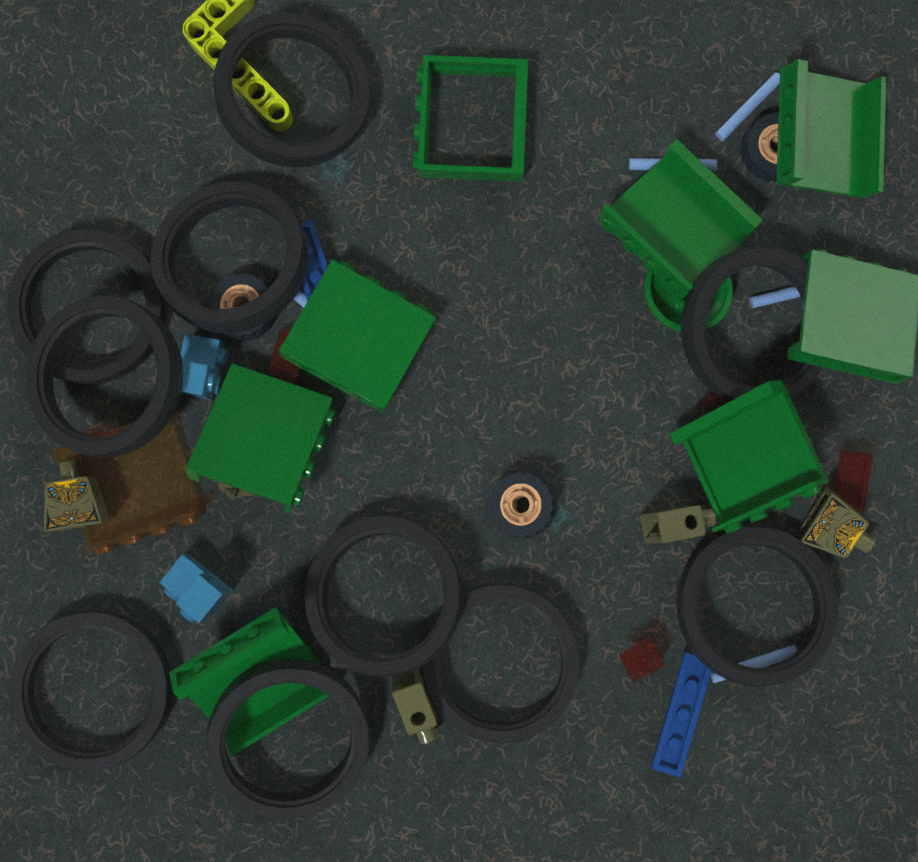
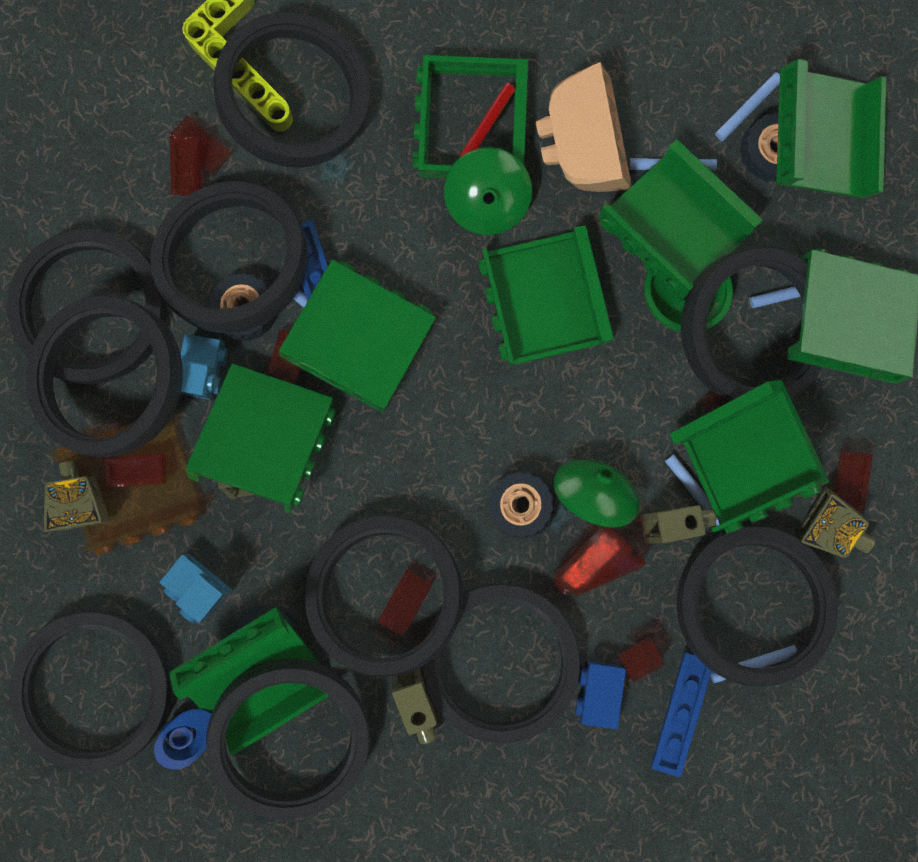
(135, 471): none -> clear red plate
(182, 739): none -> blue piece
(185, 164): none -> clear red plate
(213, 153): none -> clear red plate
(405, 602): none -> clear red plate
(485, 172): none -> green dish
(489, 119): none -> red bar
(546, 297): none -> green panel
(586, 132): none -> light nougat hips
(596, 561): none -> clear red slope
(597, 493): none -> green dish
(601, 694): none -> blue brick
(689, 482): none -> light blue bar

